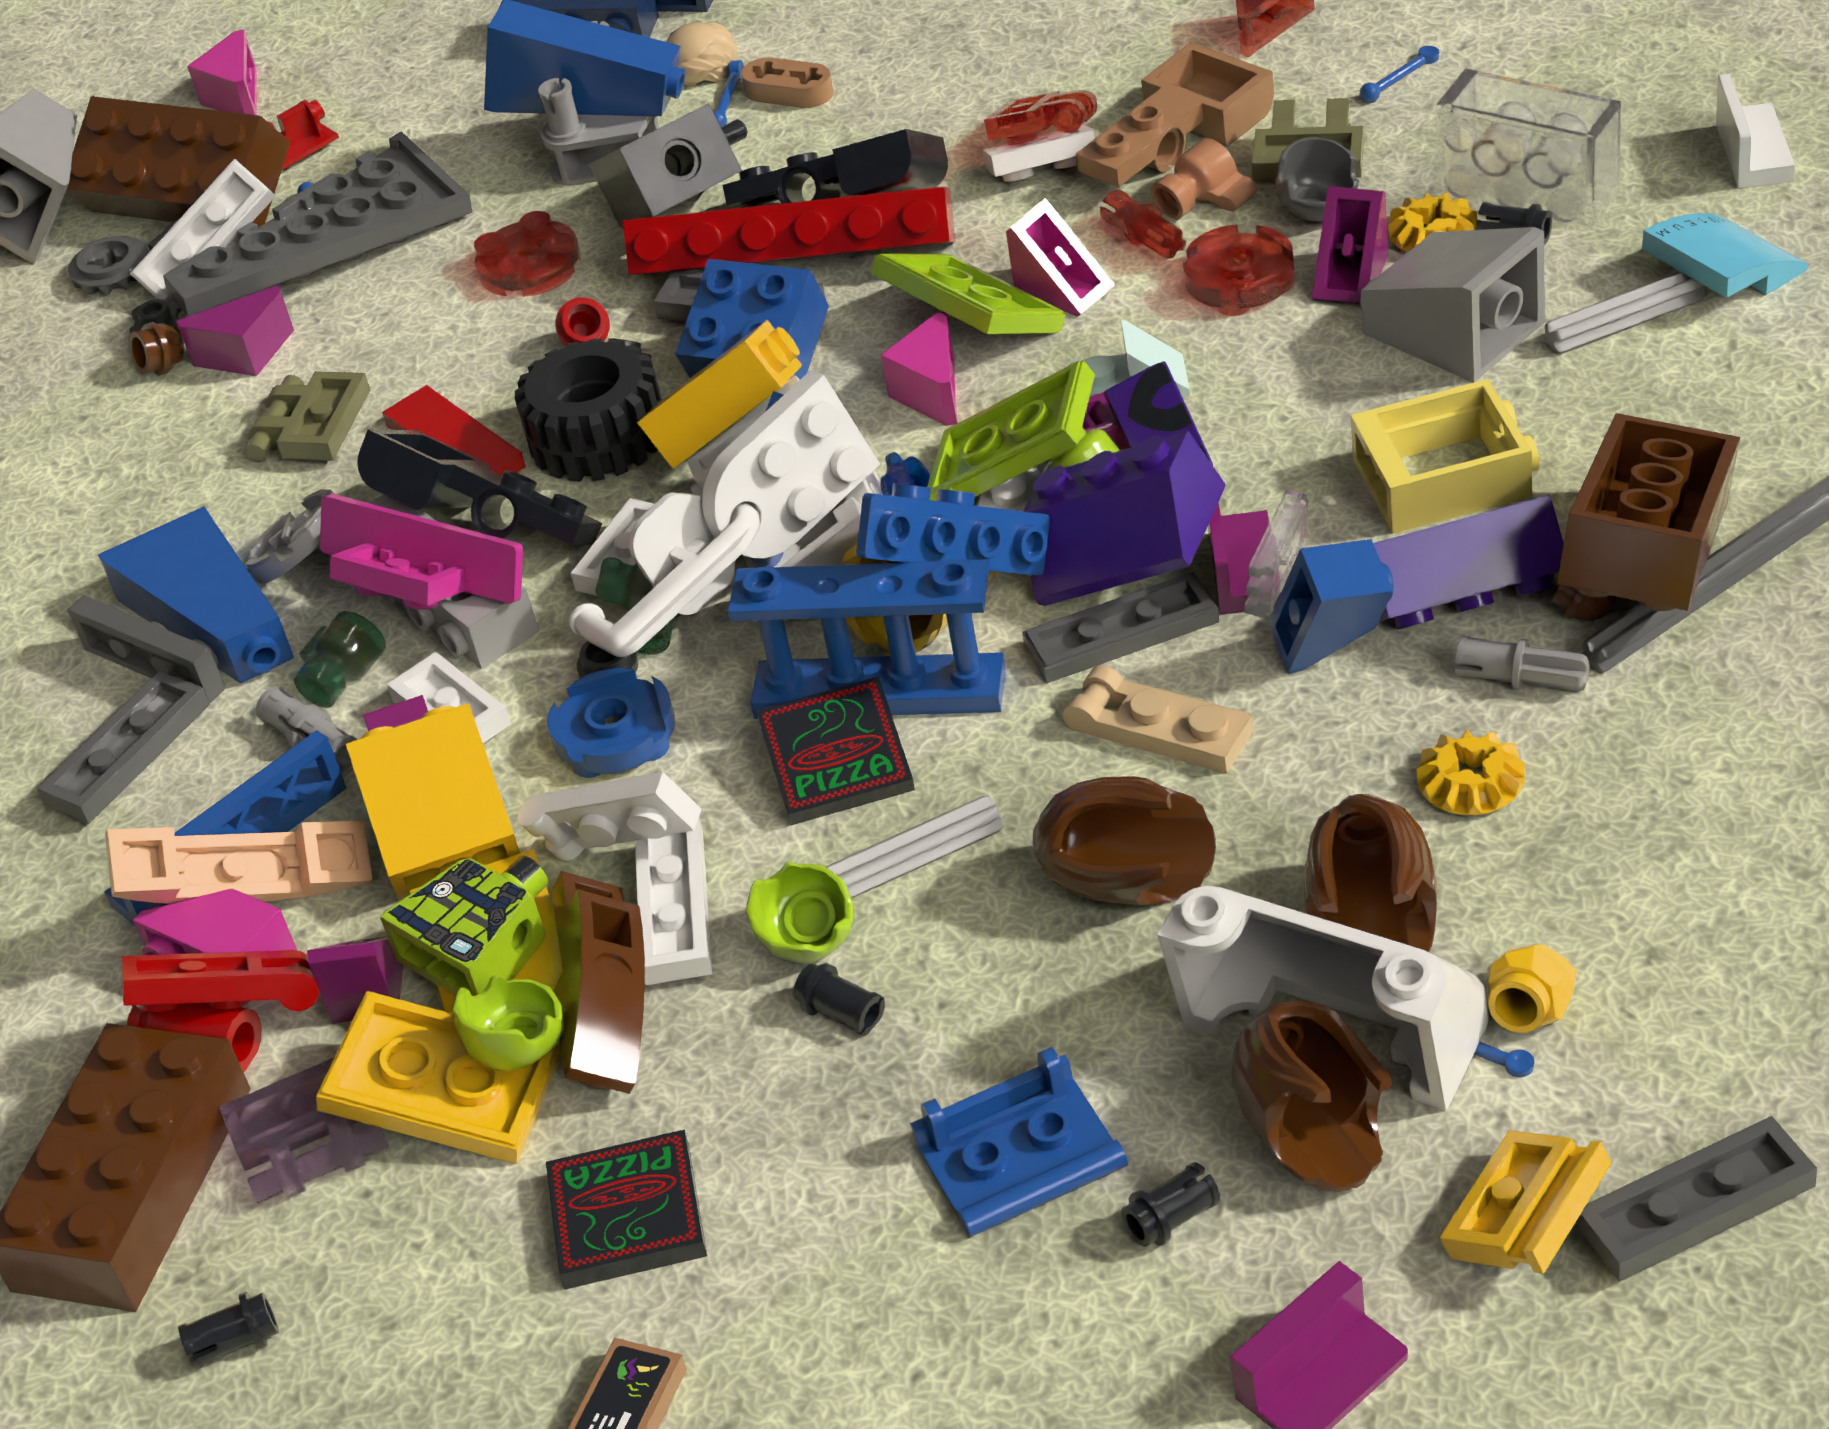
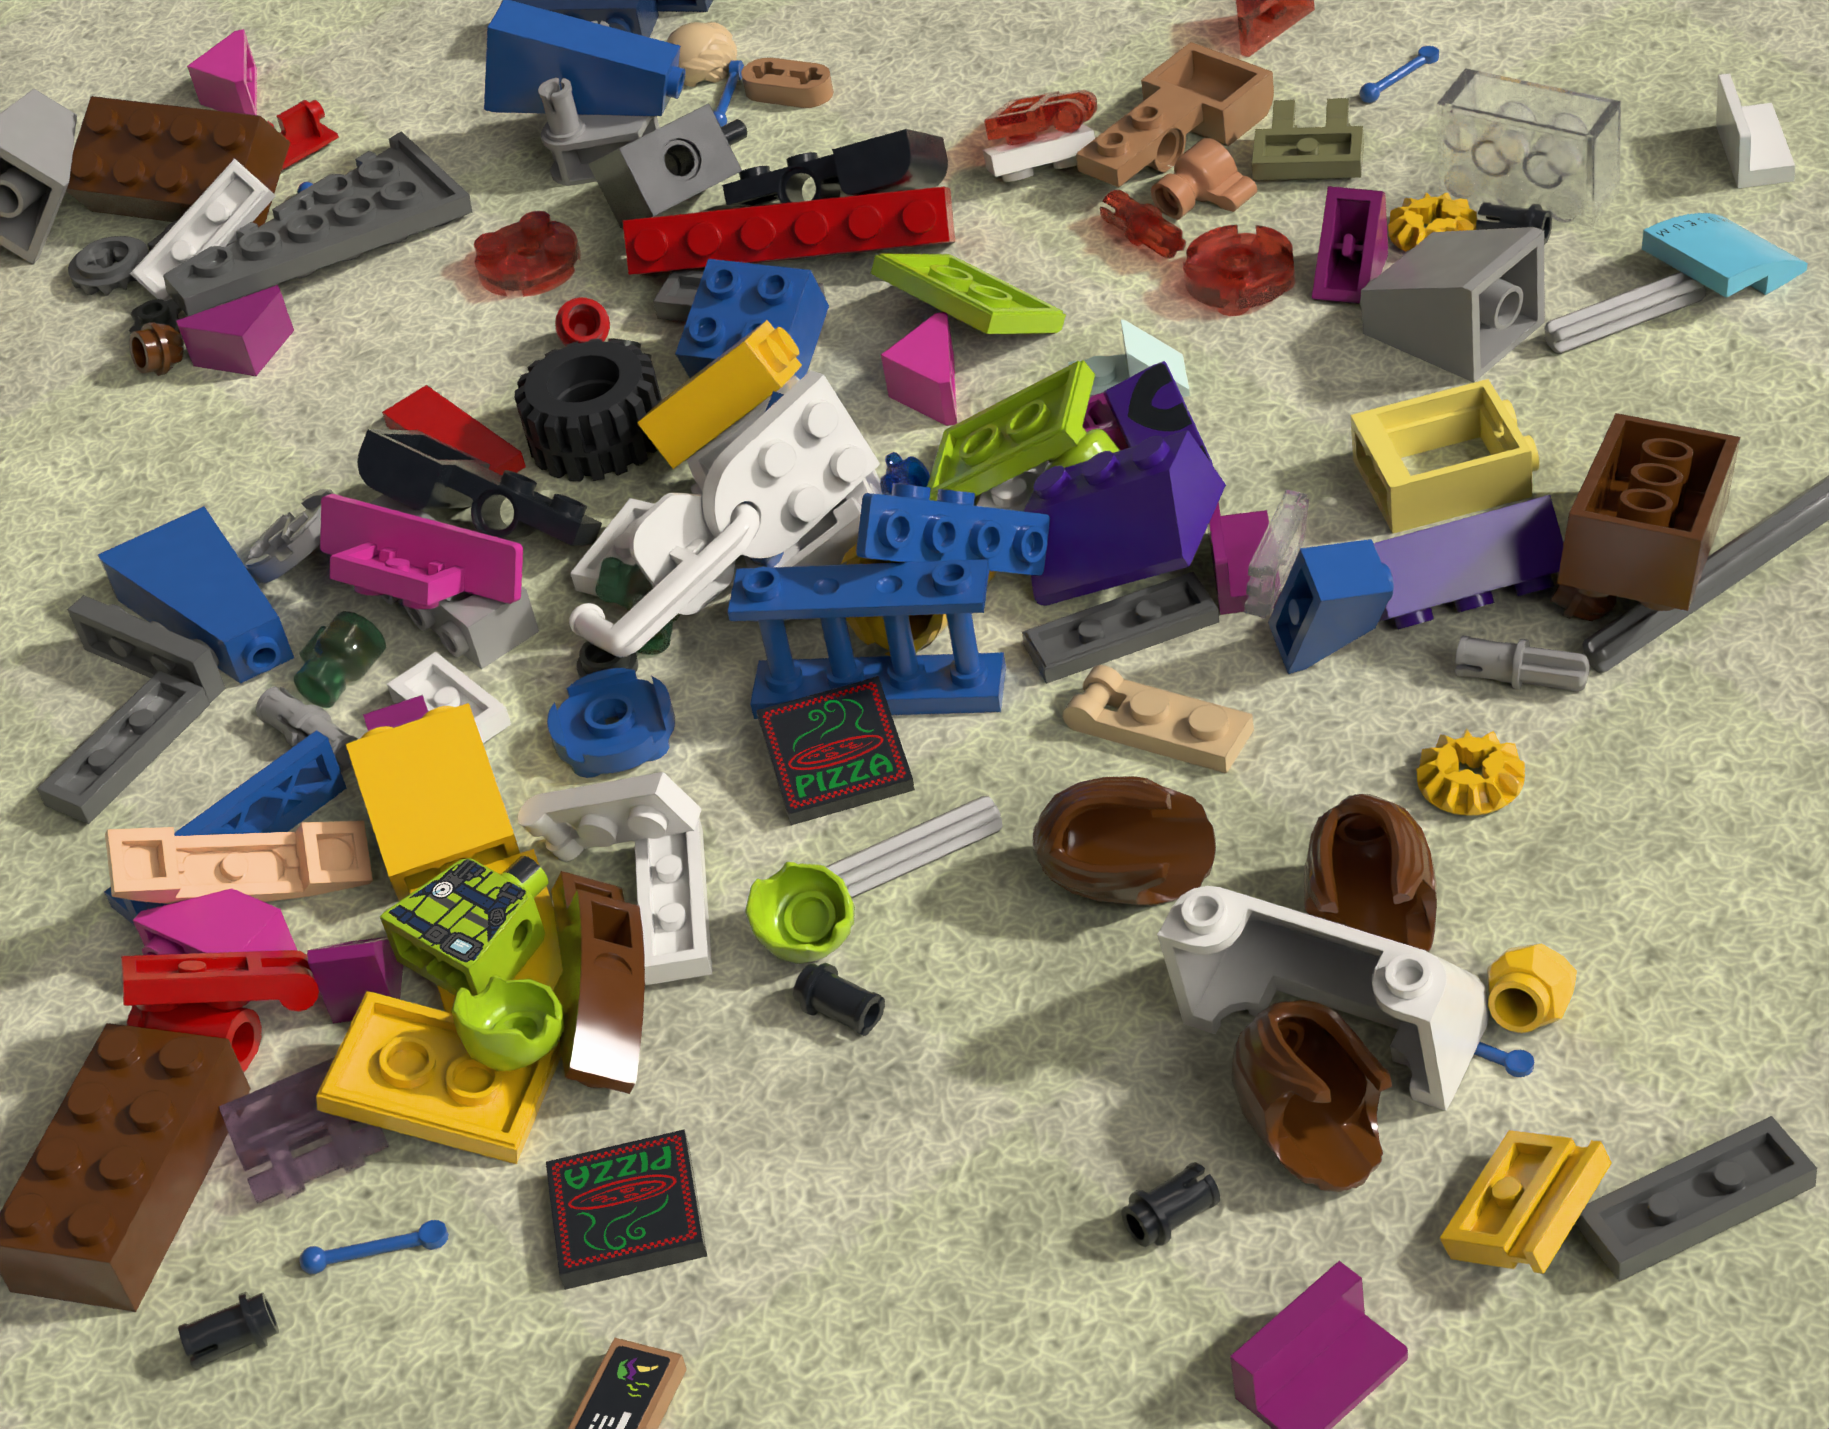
(308, 418): olive plate -> none
(430, 1235): none -> blue hinge
(1015, 1144): blue piece -> none
(1053, 262): dark pink slope -> none
(1308, 170): dark grey hair -> none

